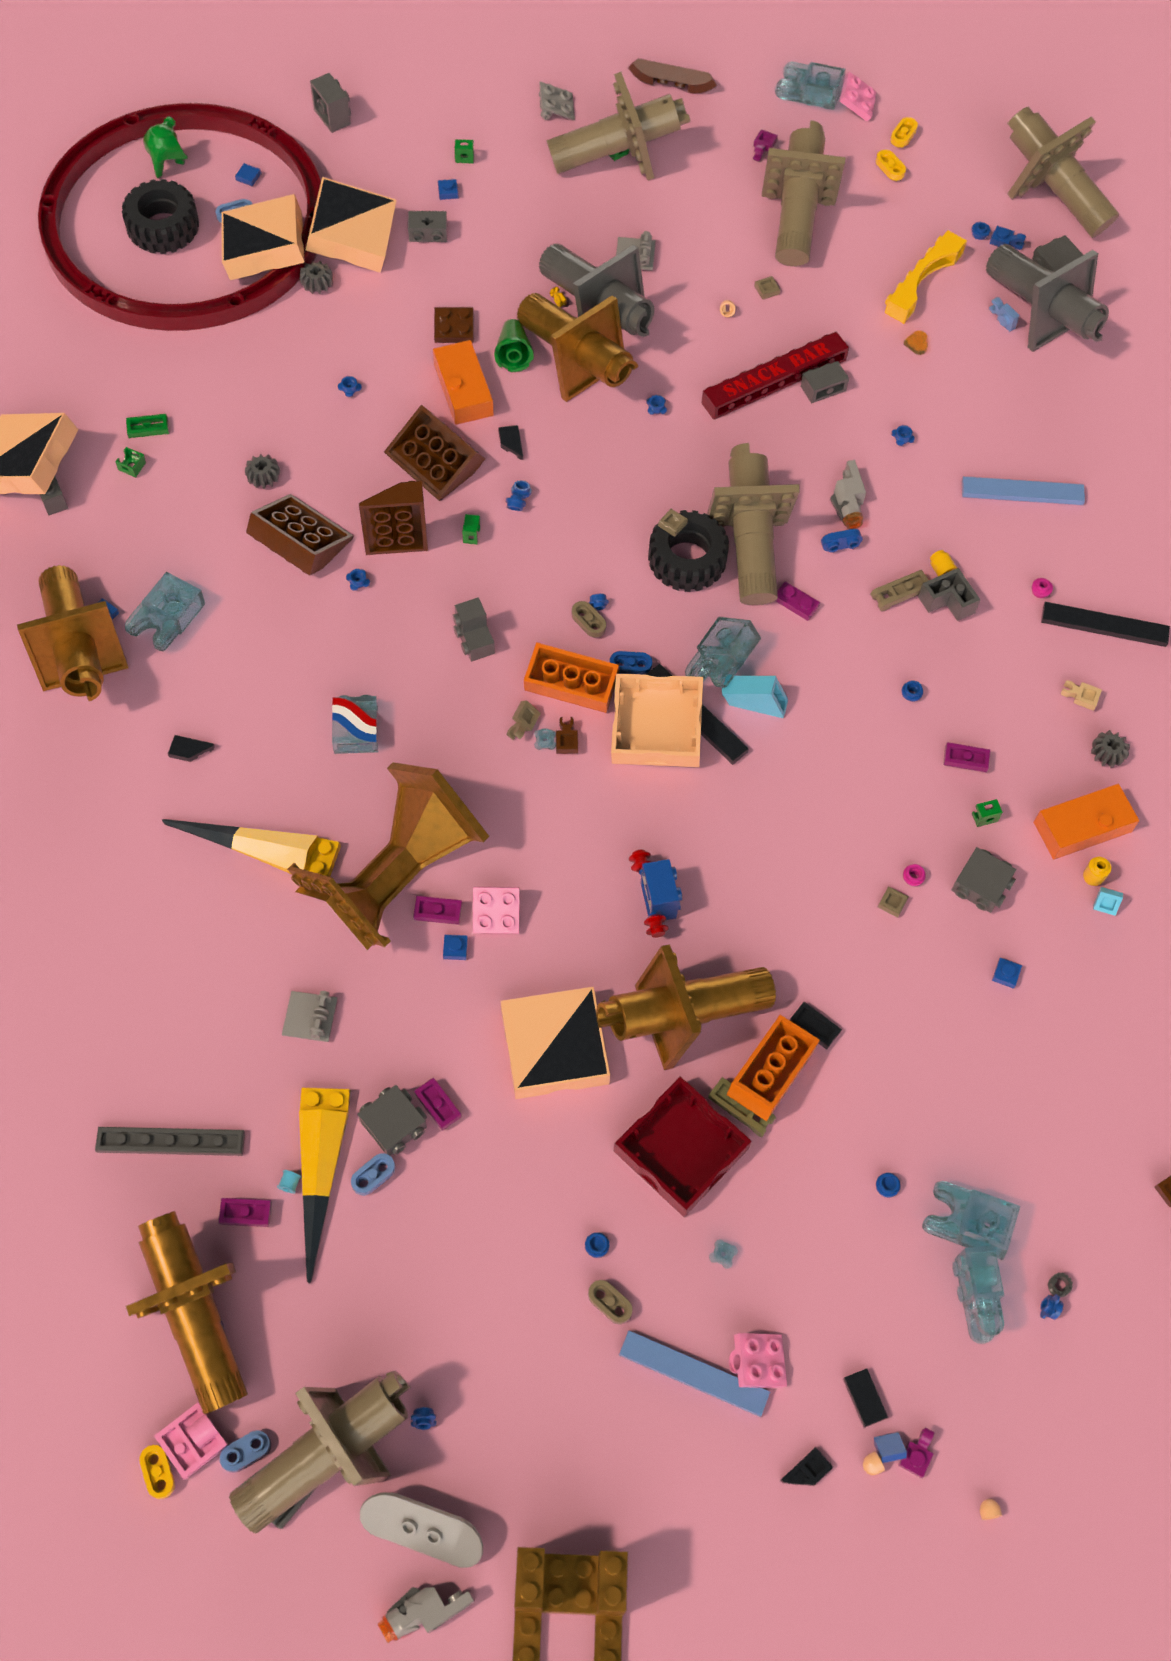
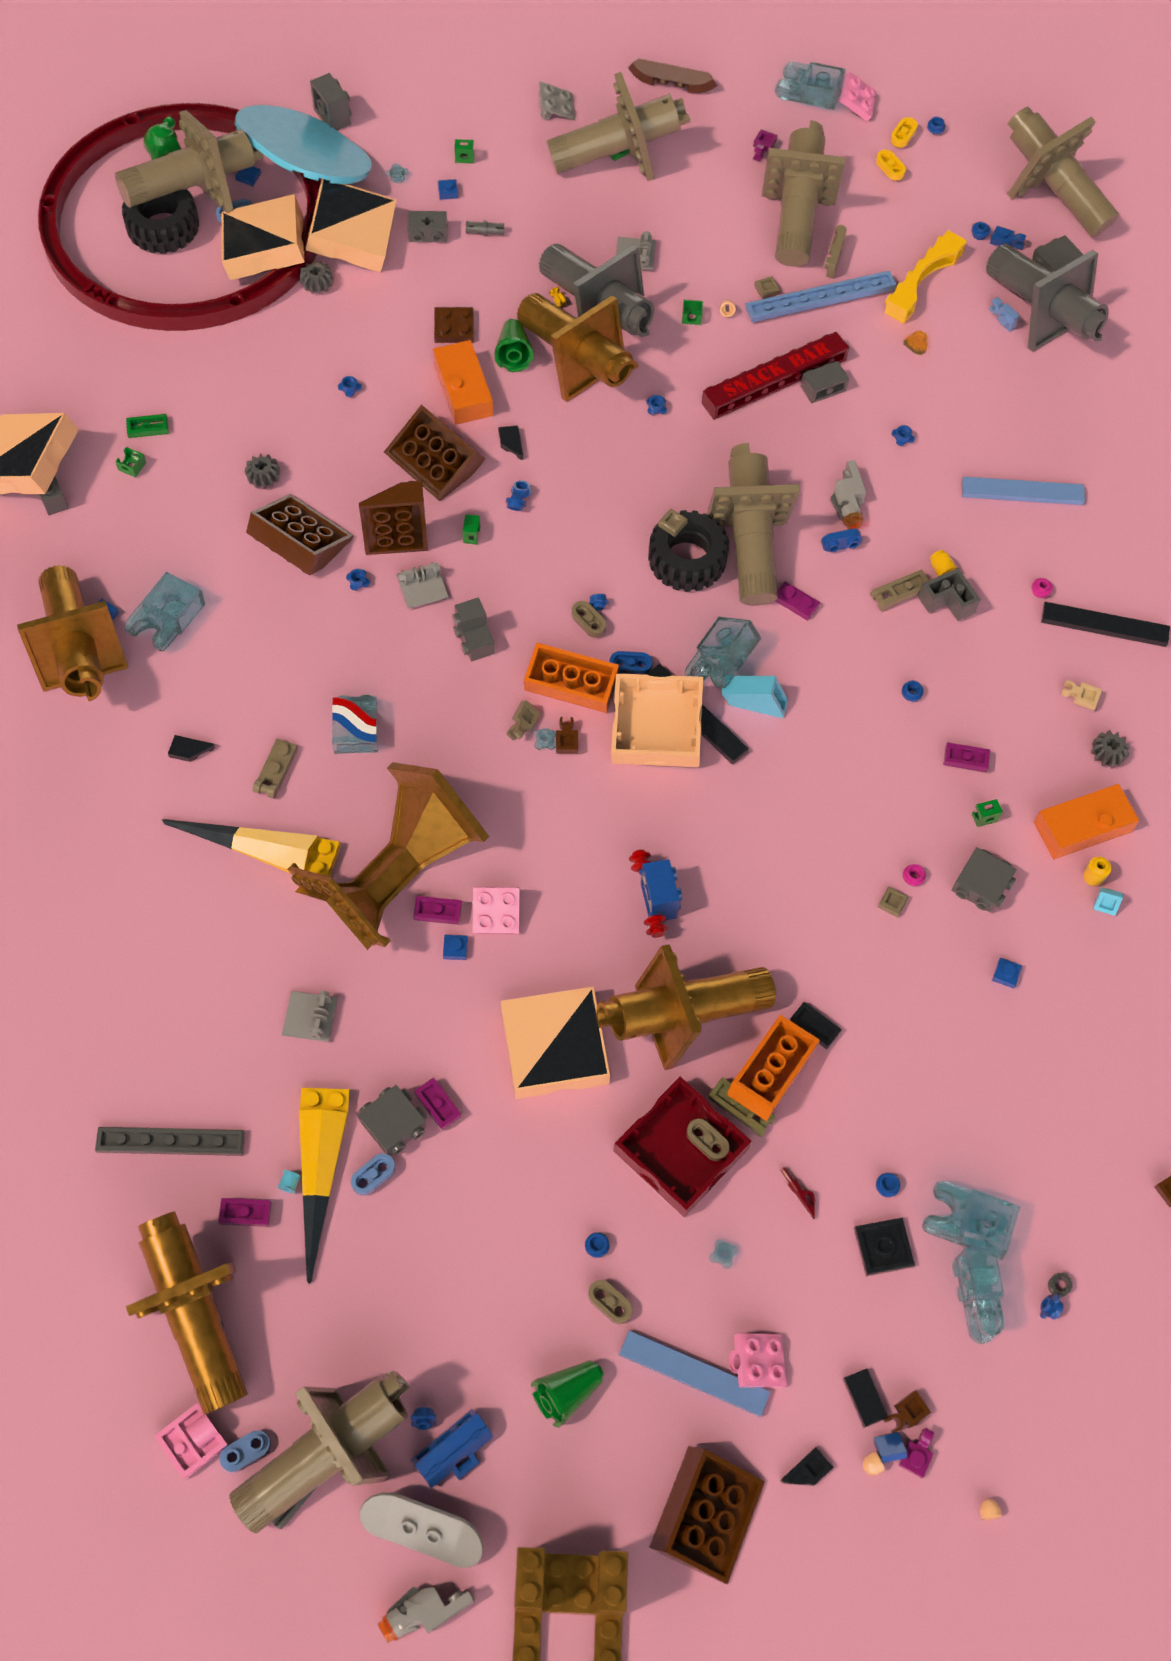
(158, 1472): yellow plate -> none
(200, 164): none -> dark tan piece
(275, 768): none -> dark tan plate
(303, 144): none -> medium azure tile
(397, 173): none -> clear light blue plate
(422, 585): none -> light grey hinge
(452, 1446): none -> blue piece
(485, 228): none -> dark grey pin
(565, 1391): none -> green cone
(692, 307): none -> green piece
(707, 1514): none -> reddish brown slope
(709, 1139): none -> dark tan plate
(800, 1193): none -> dark red hand
(820, 296): none -> medium blue plate
(835, 250): none -> dark tan plate
(884, 1246): none -> black tile
(910, 1411): none -> reddish brown plate
(936, 125): none -> blue plate

